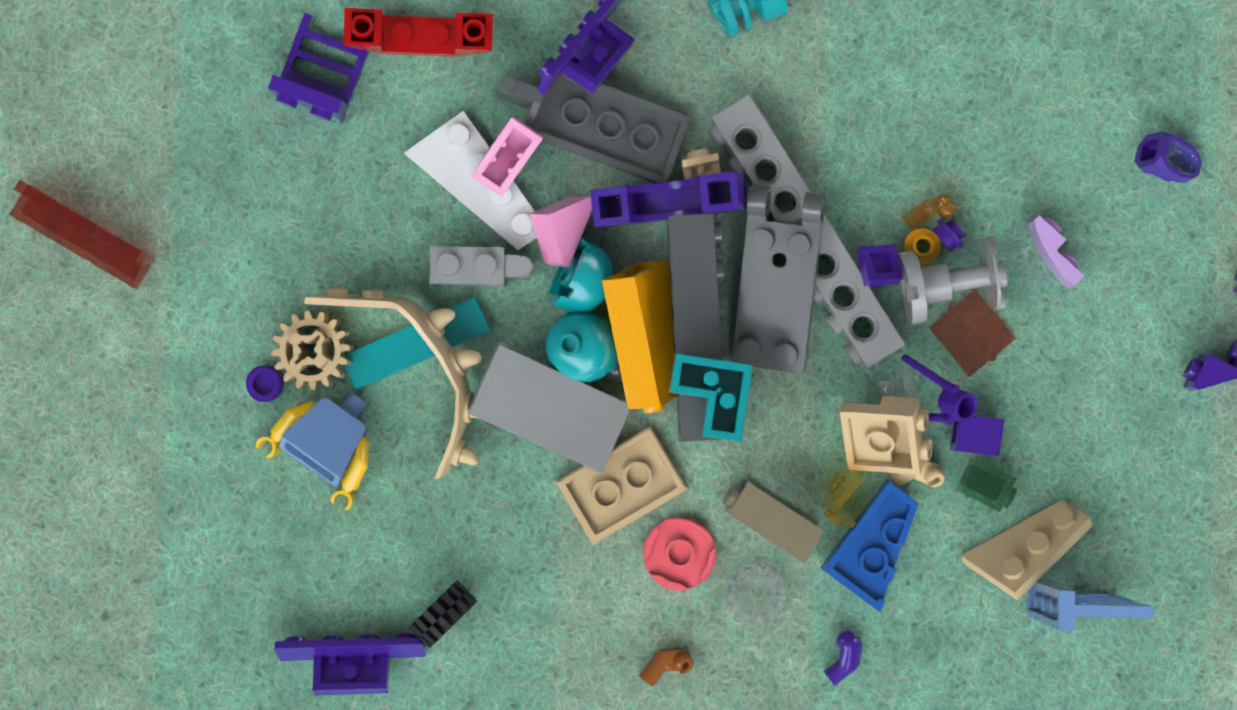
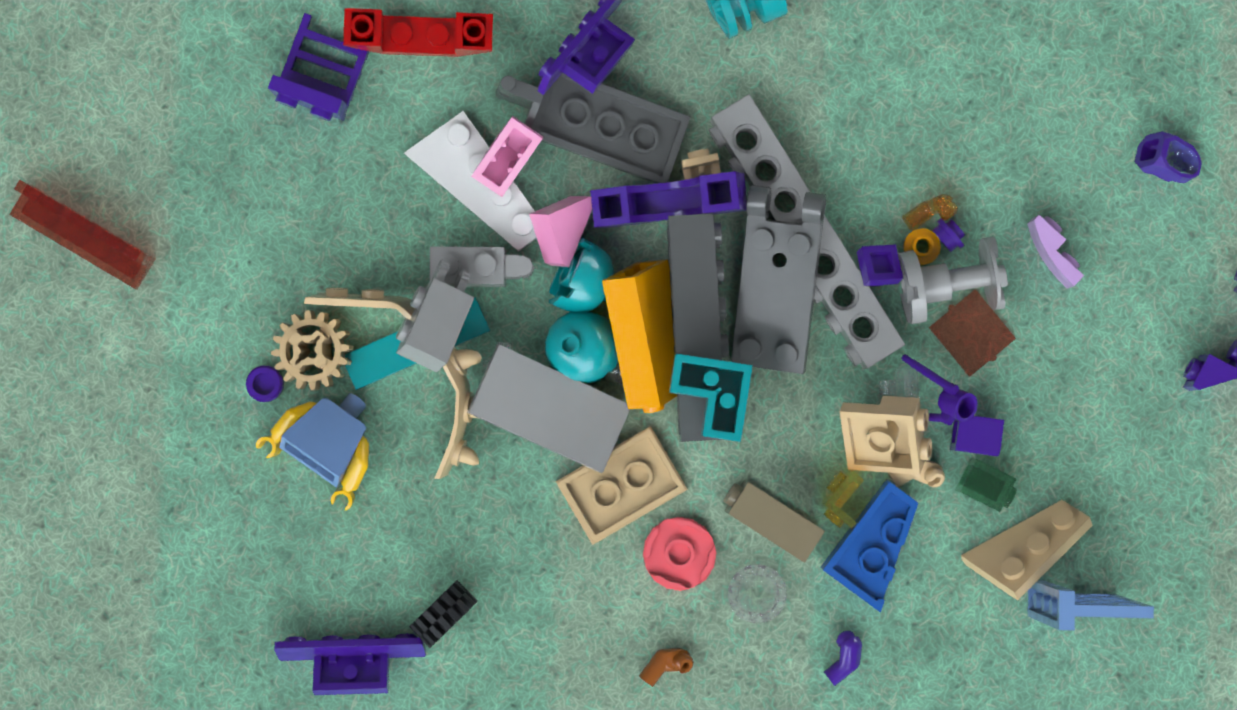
(435, 320): none -> light grey hinge

